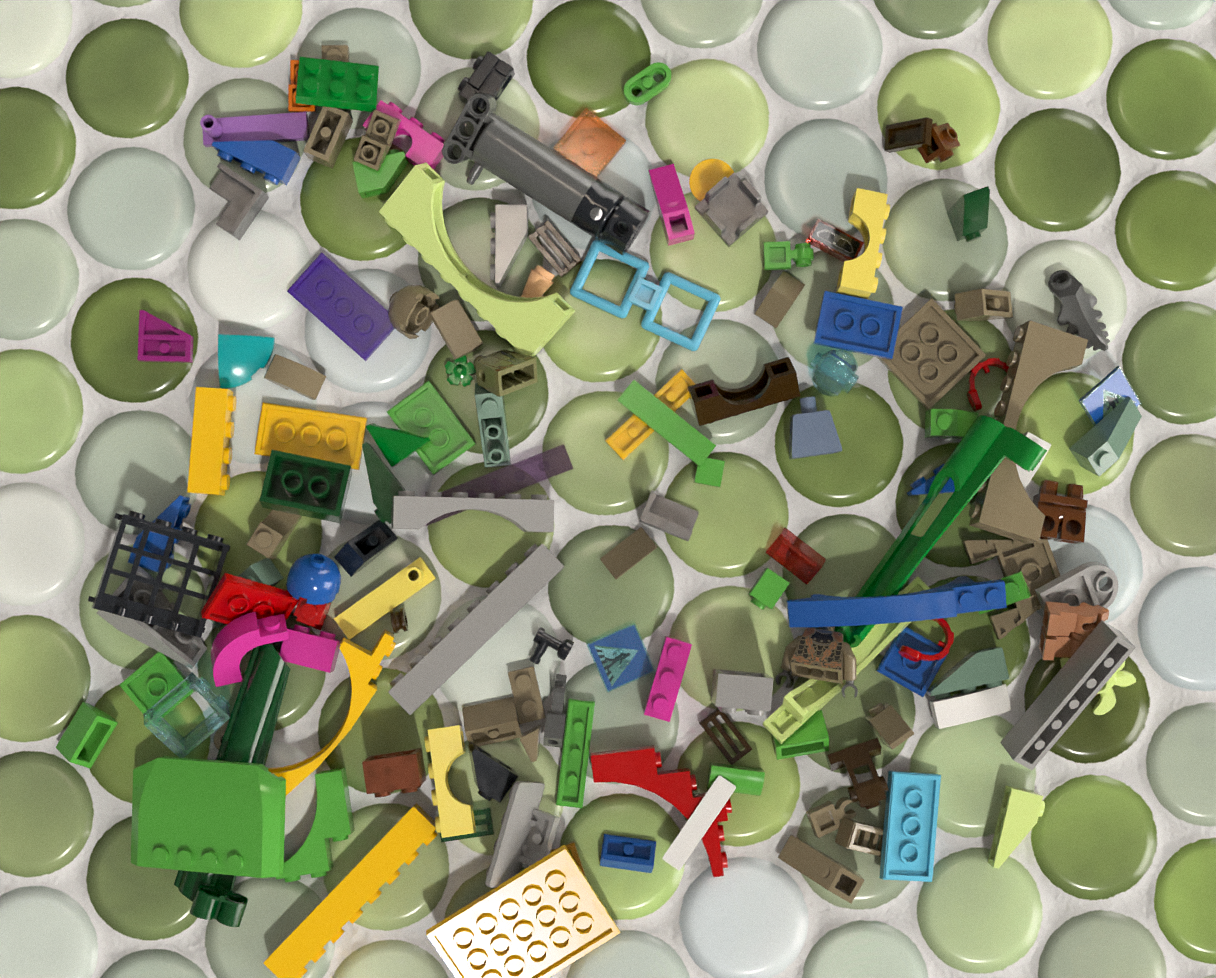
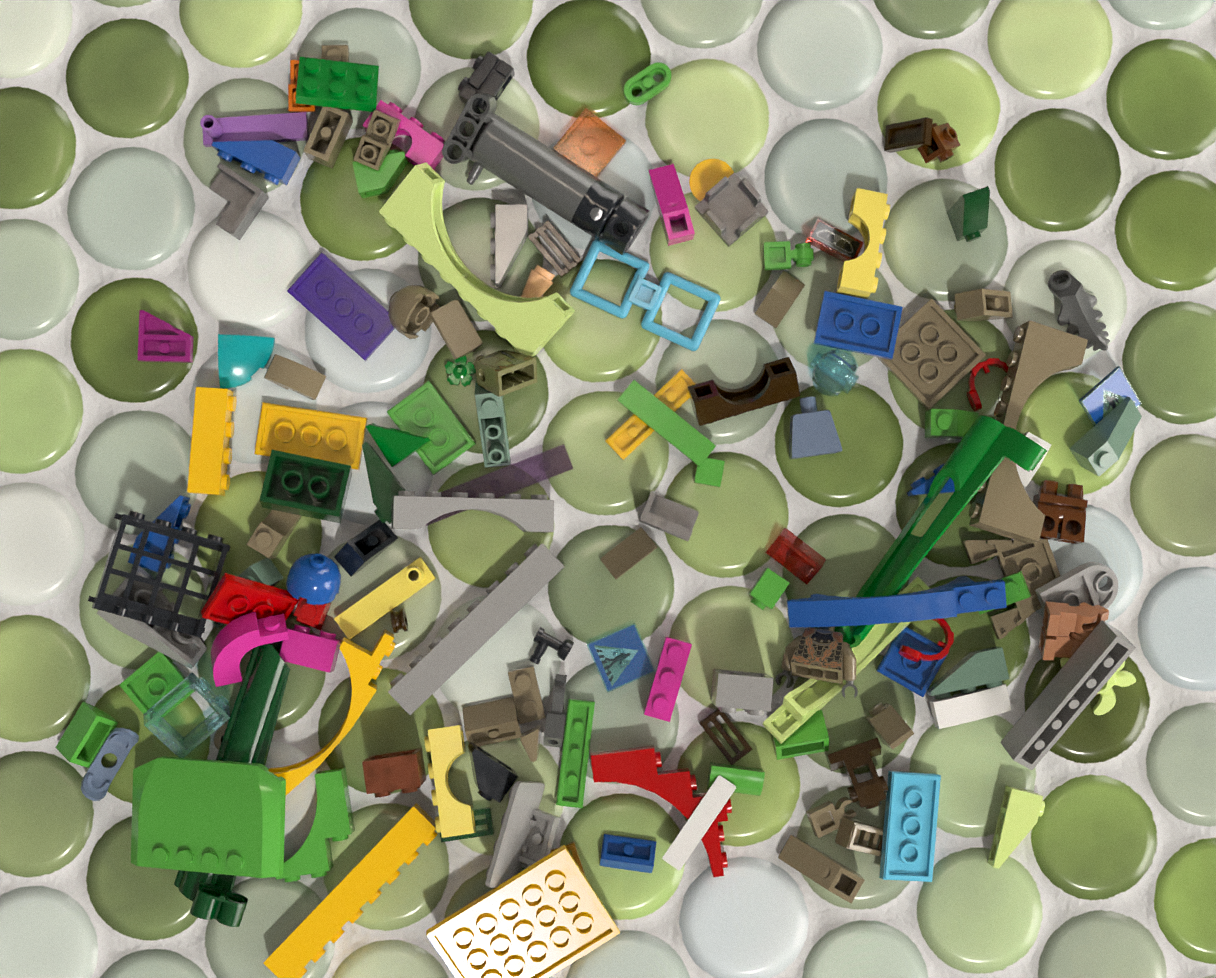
(98, 777): none -> sand blue piece

